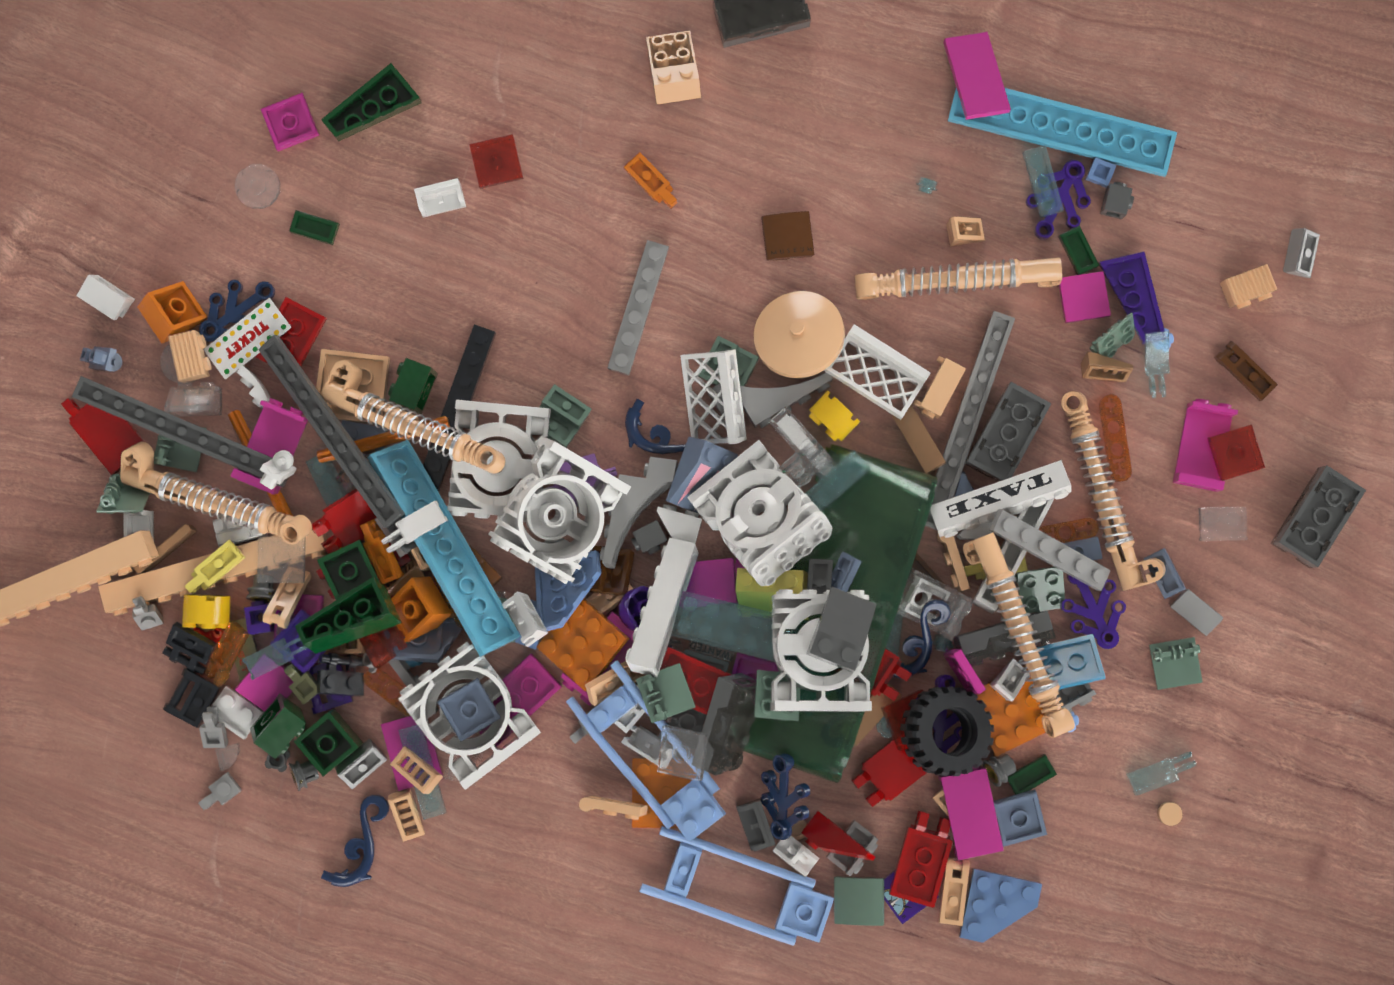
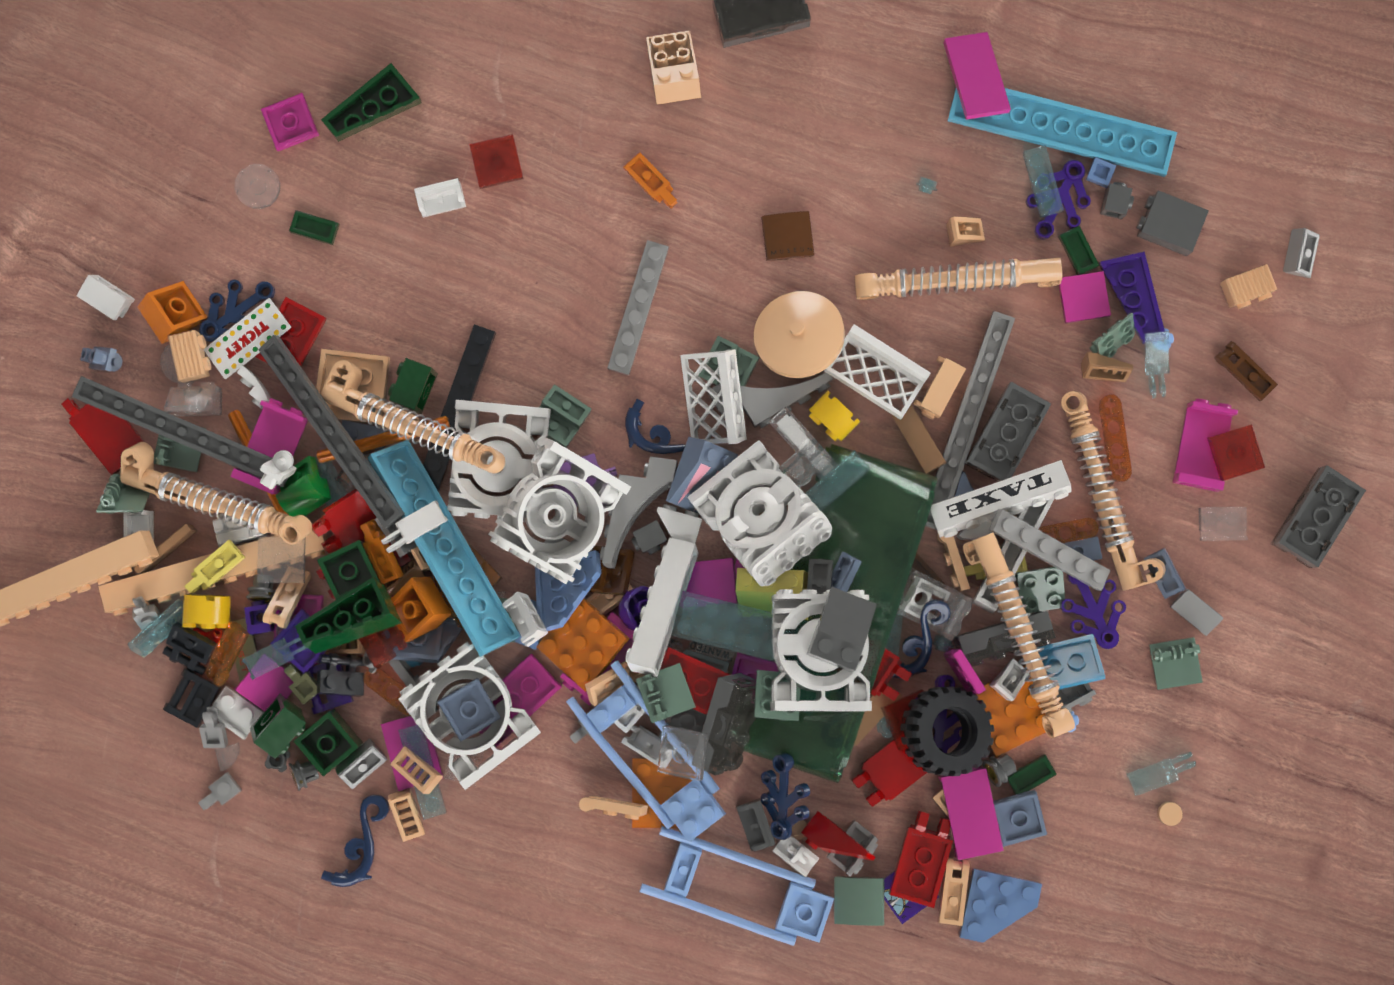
(157, 630): none -> clear light blue plate
(304, 489): none -> green brick
(1171, 223): none -> dark grey brick

